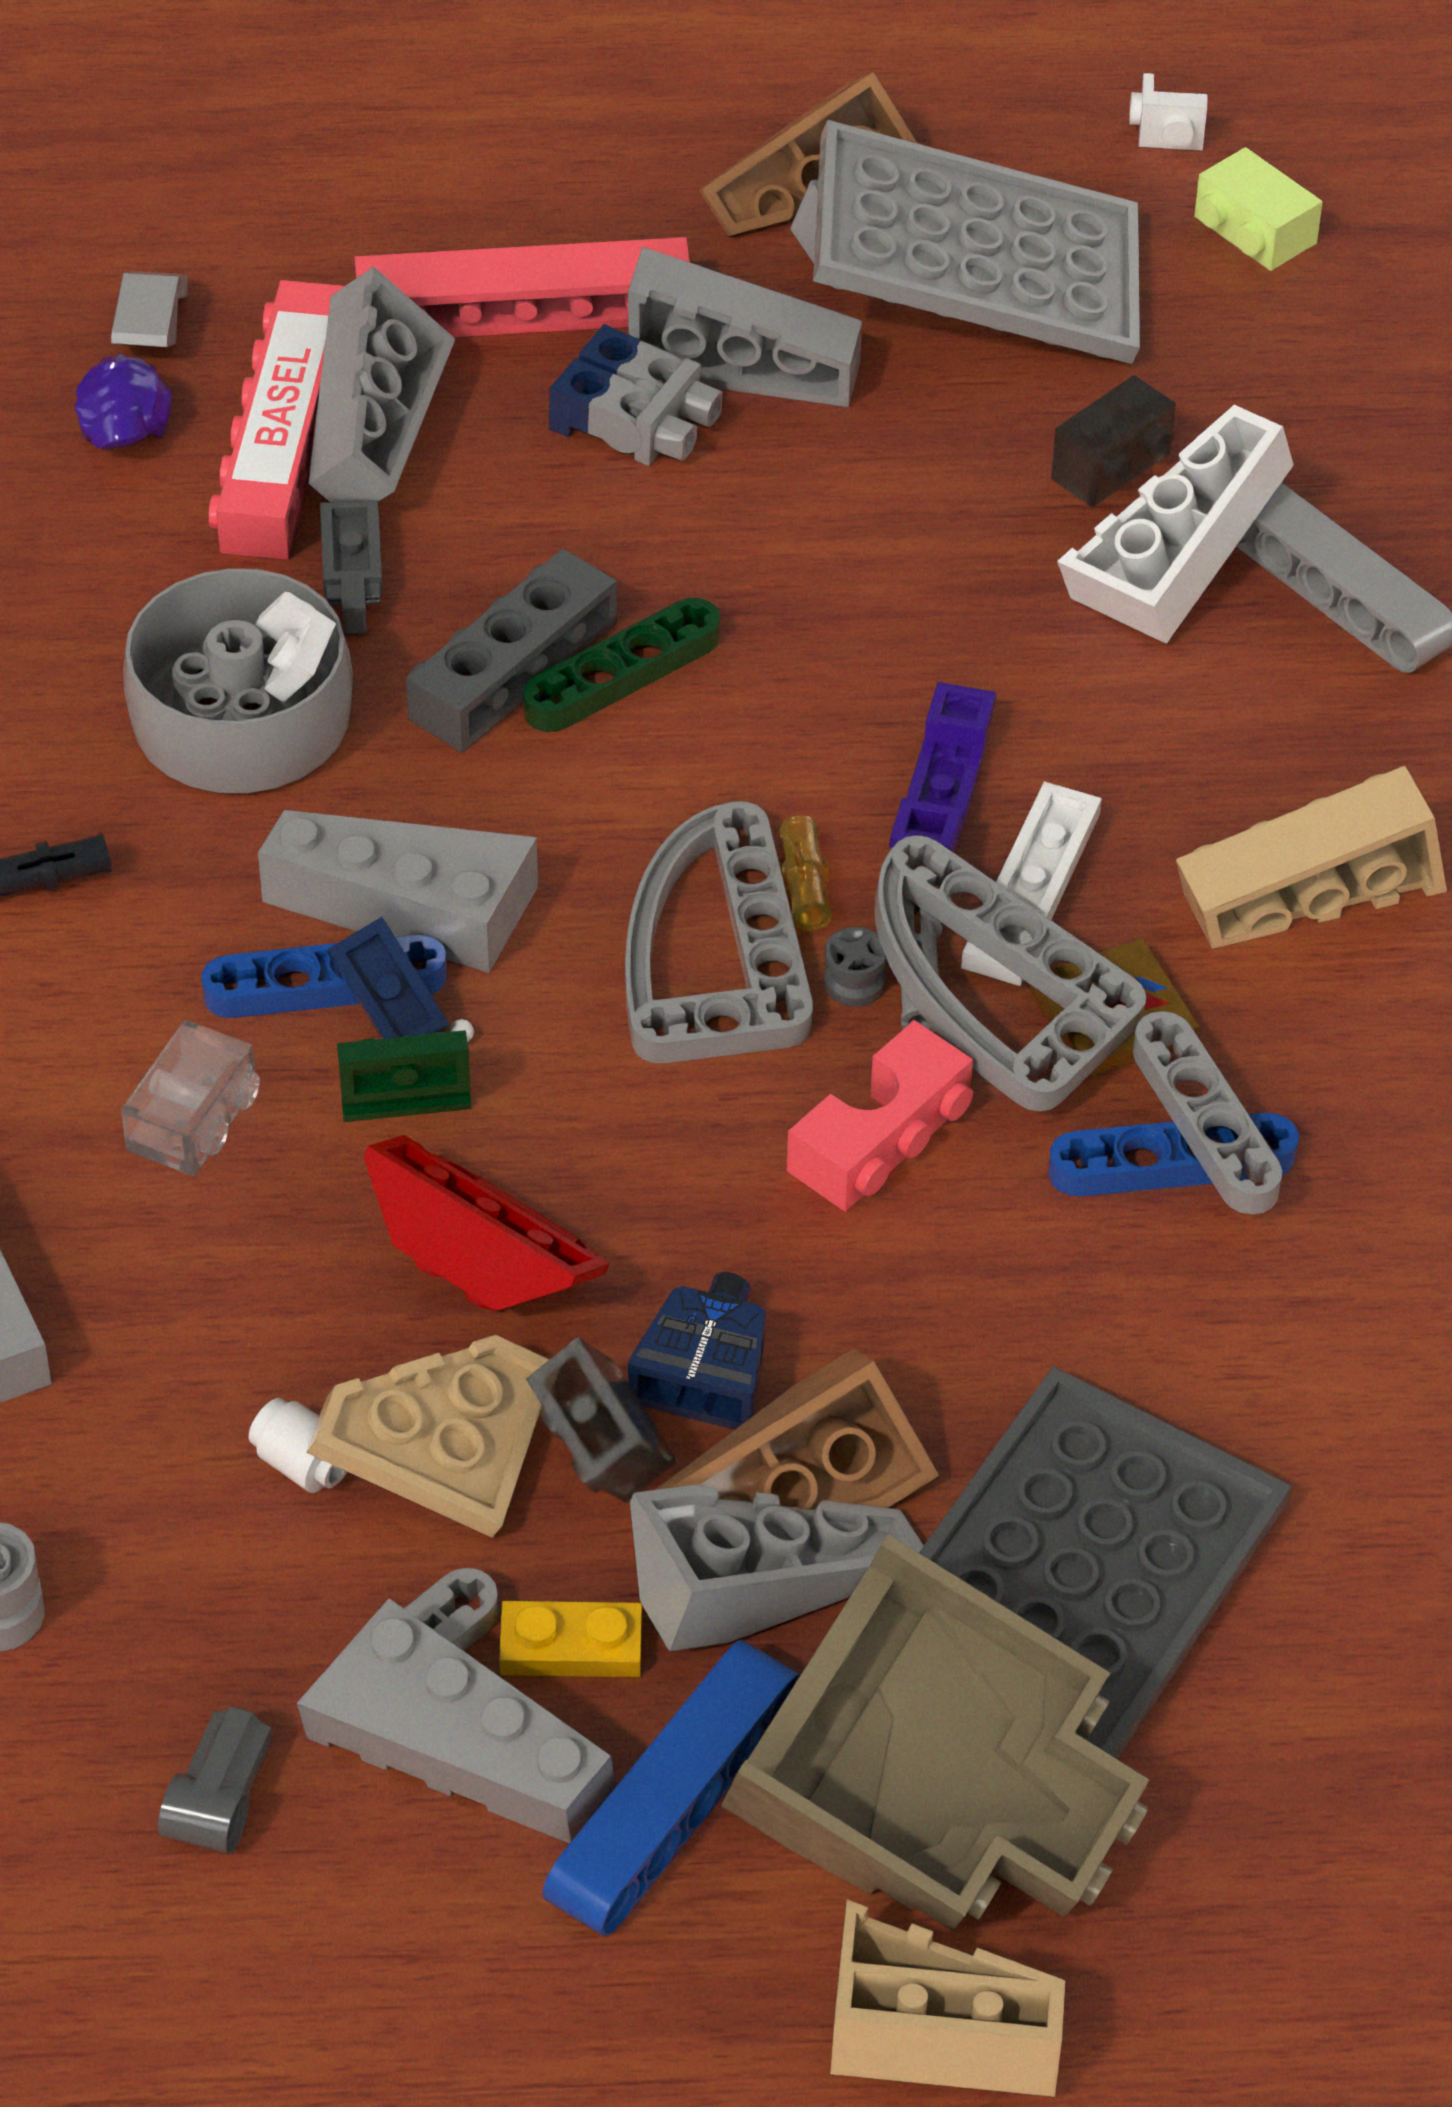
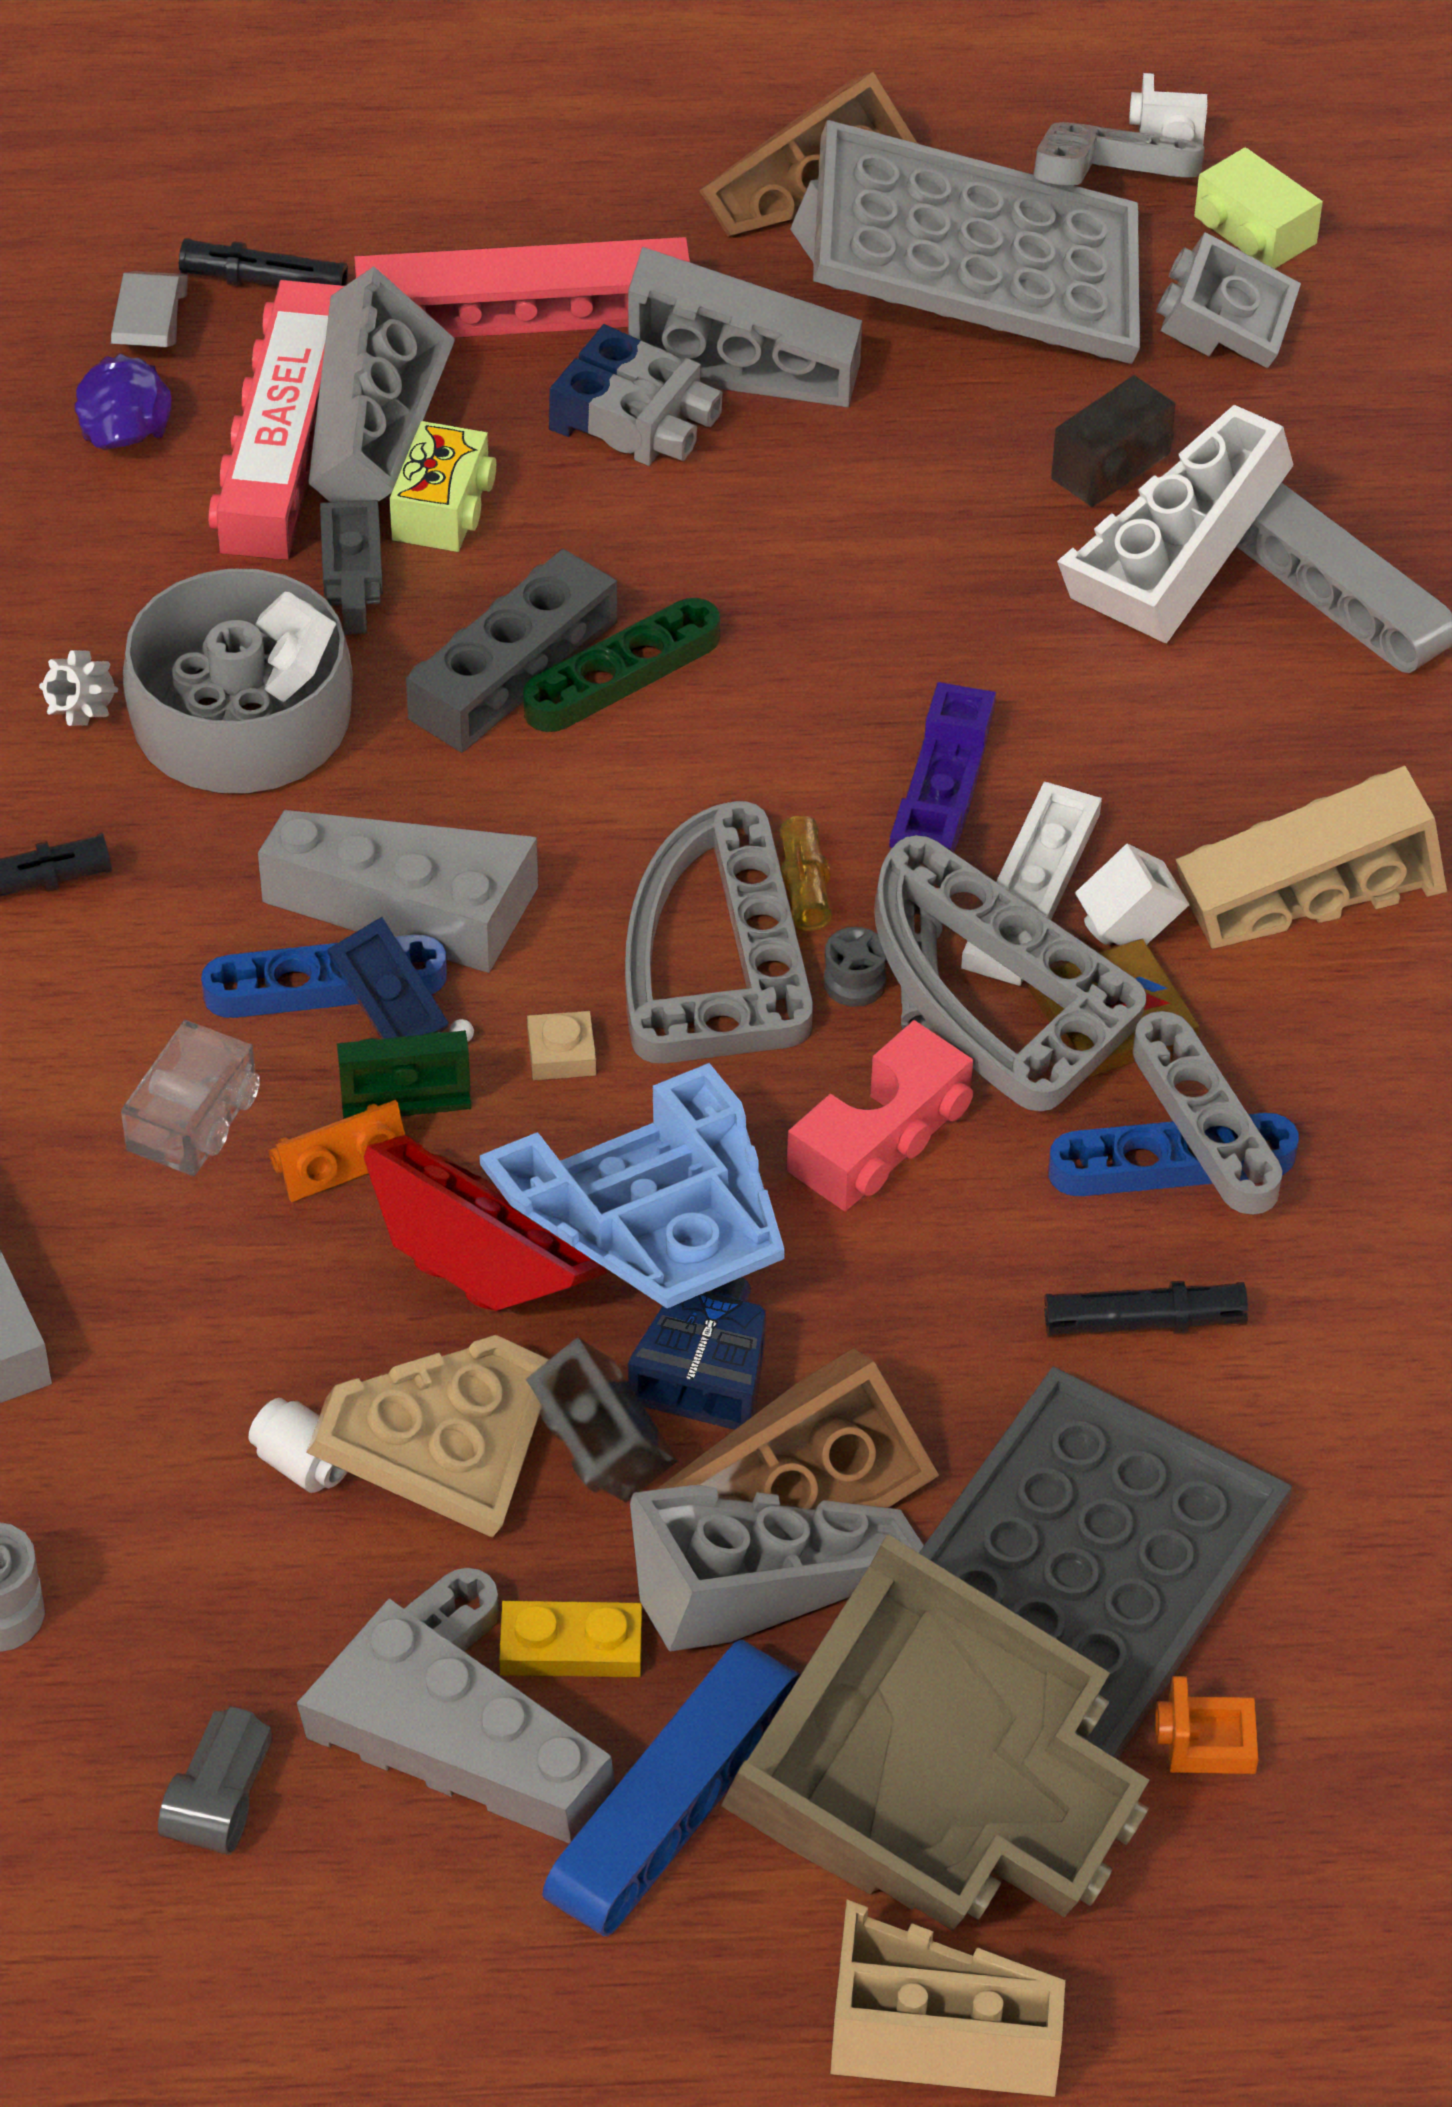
(78, 687): none -> white gear
(254, 266): none -> black pin
(333, 1151): none -> orange hinge
(441, 486): none -> yellowish green brick
(561, 1045): none -> tan plate
(660, 1205): none -> light blue wedge
(1073, 147): none -> light grey beam
(1130, 898): none -> white brick
(1146, 1309): none -> black pin
(1207, 1732): none -> orange bracket
(1227, 301): none -> light grey plate

